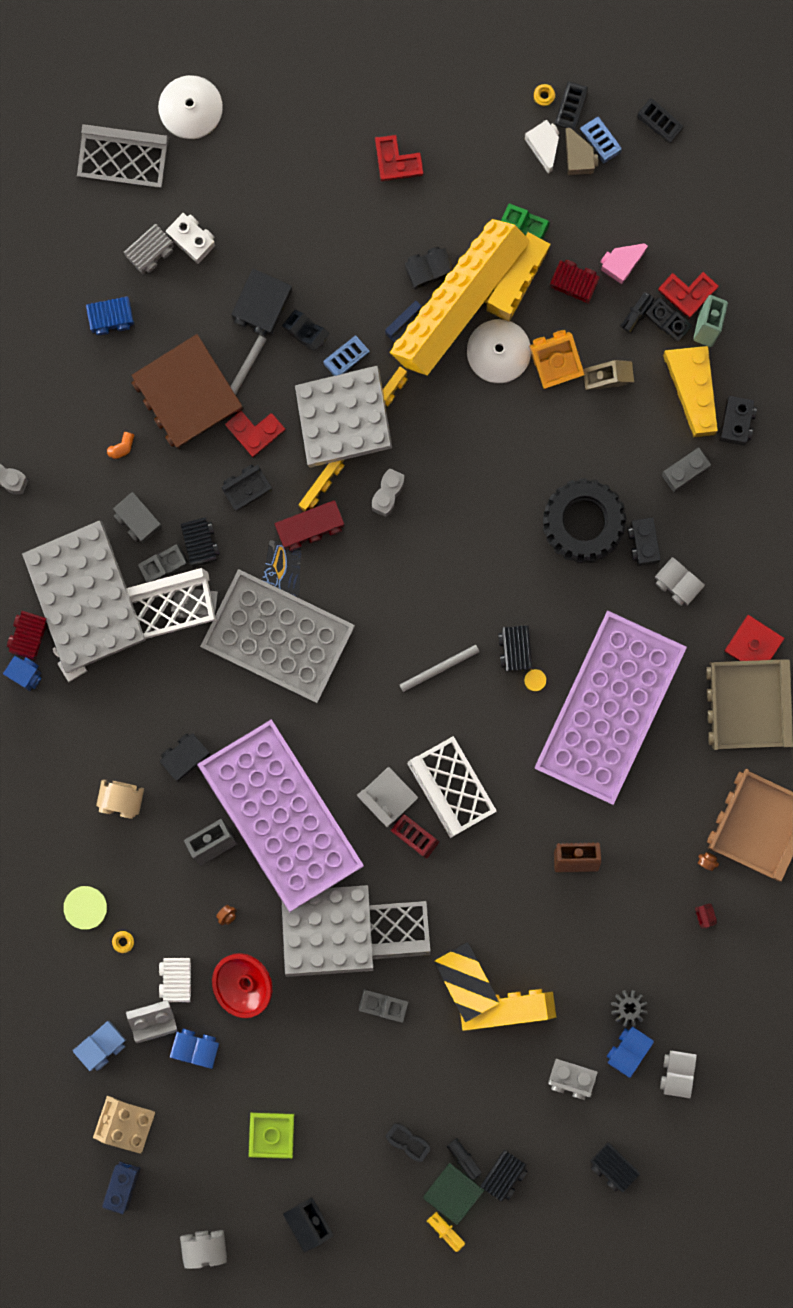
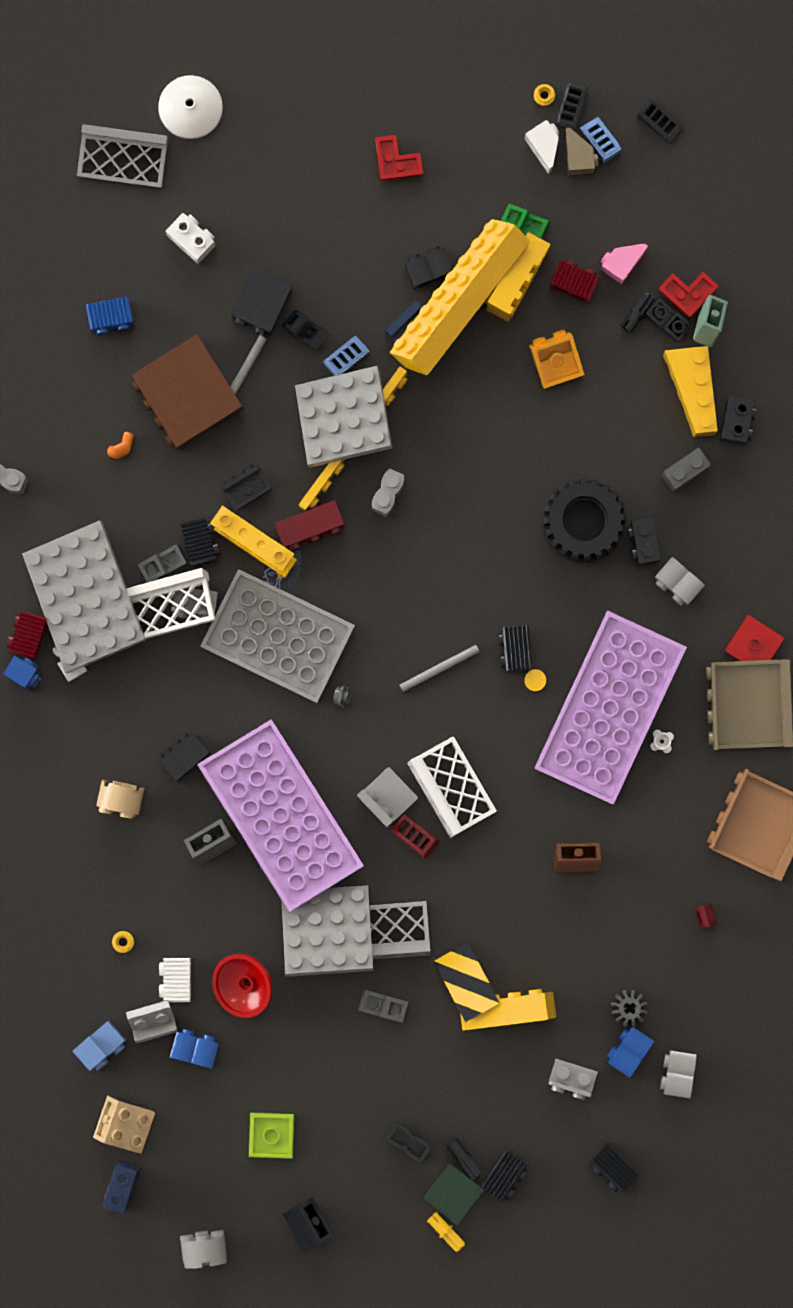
(85, 907): yellowish green tile -> none
(136, 517): dark grey brick -> none
(149, 249): light grey brick -> none
(226, 915): dark orange plate -> none
(253, 437): red plate -> none
(253, 541): none -> yellow fence
(342, 696): none -> dark grey plate
(494, 365): white dish -> none
(608, 375): dark tan slope -> none
(667, 737): none -> white plate
(708, 861): dark orange plate -> none

